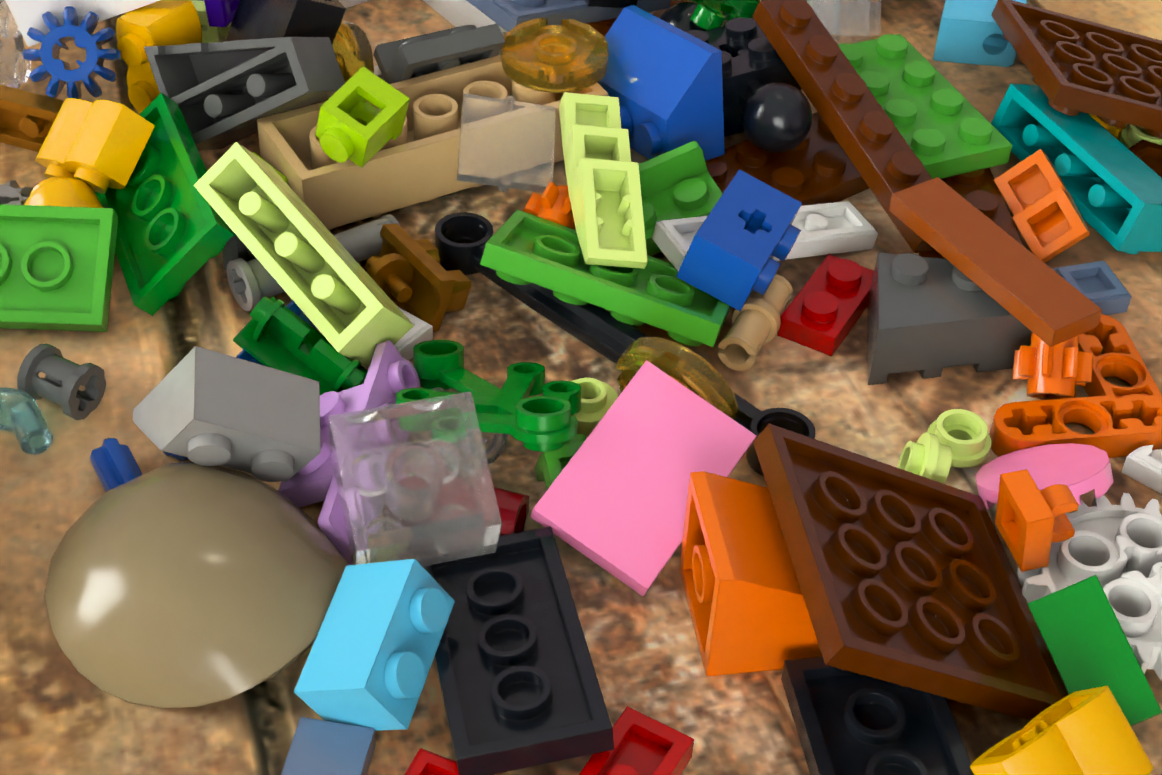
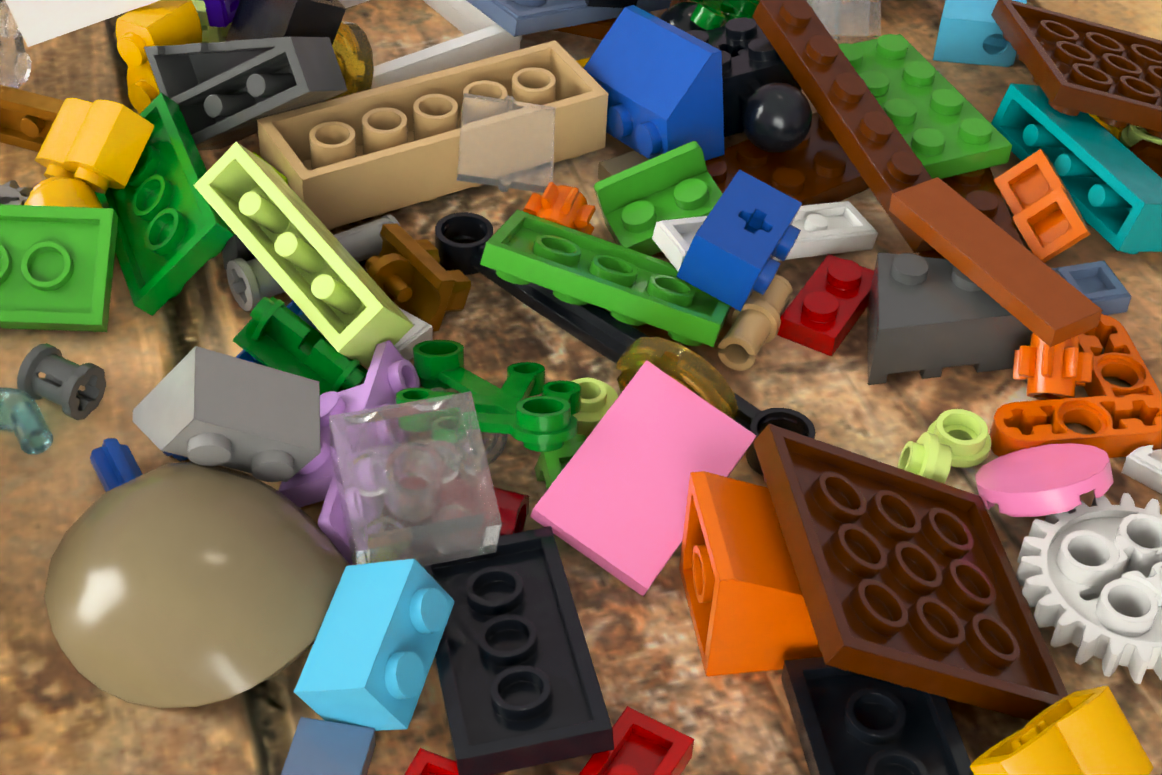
(83, 38): blue gear -> none
(353, 127): lime brick -> none
(437, 51): dark grey bracket -> none
(555, 55): clear yellow tile -> none
(602, 181): yellowish green slope -> none
(1032, 517): orange tile -> none
(1093, 648): green tile -> none

